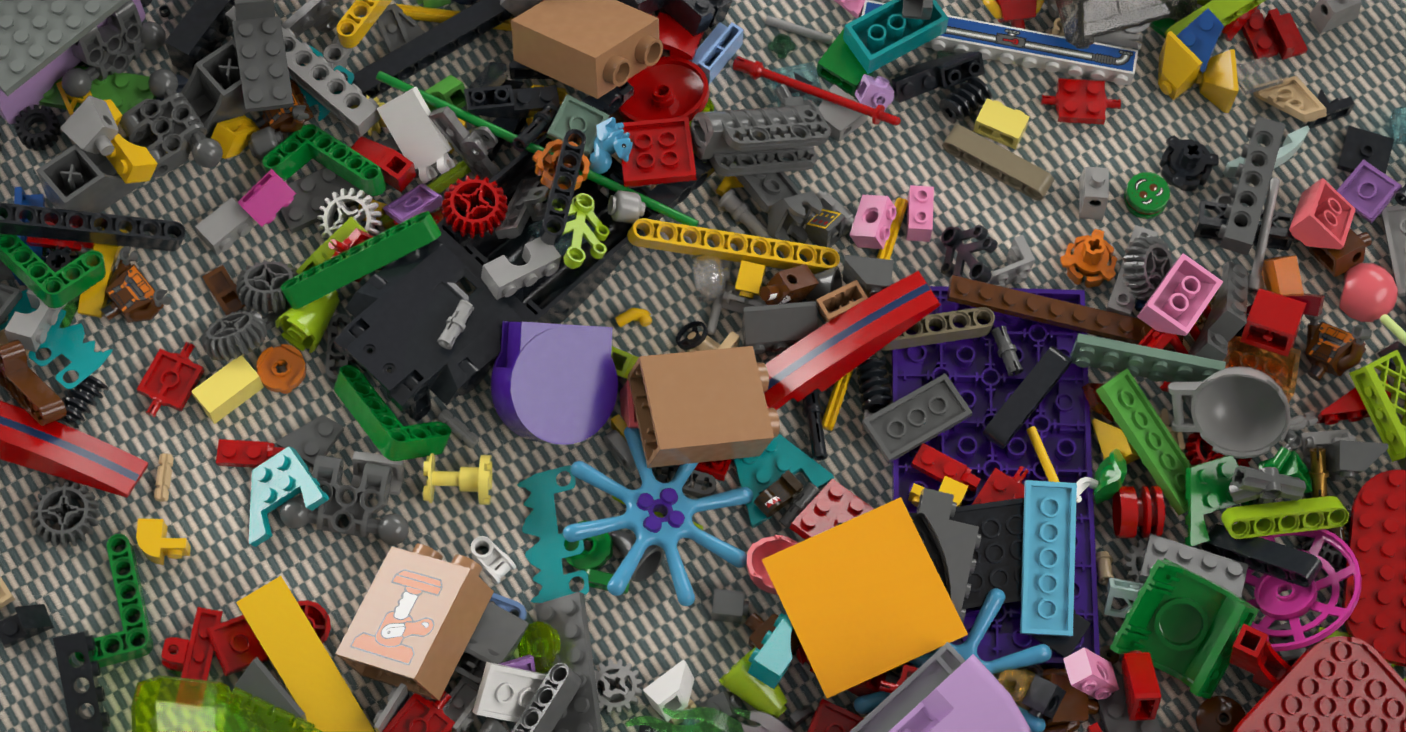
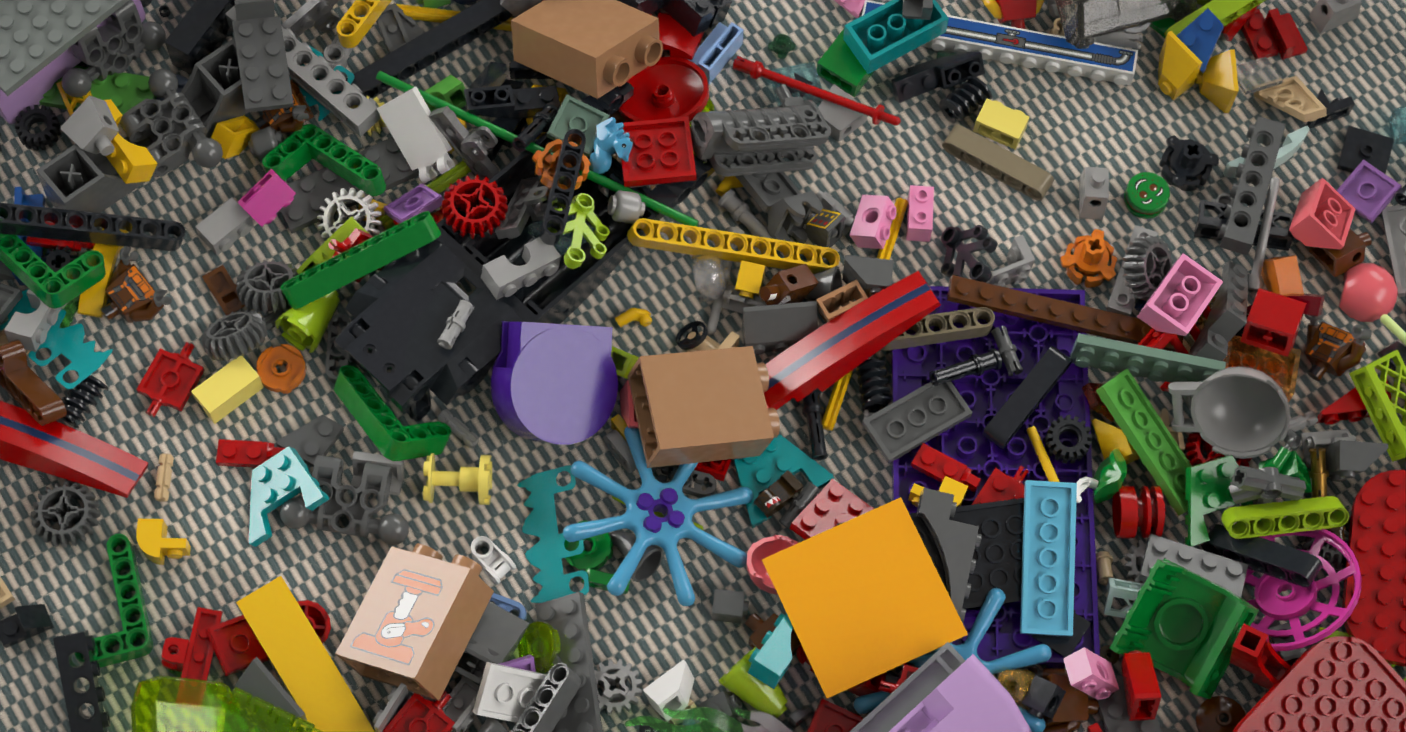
(396, 168): red slope -> none
(800, 30): light grey bar -> none
(874, 91): lavender brick -> none
(974, 365): none -> black pin
(1061, 451): none -> black tyre
(1081, 101): red plate -> none

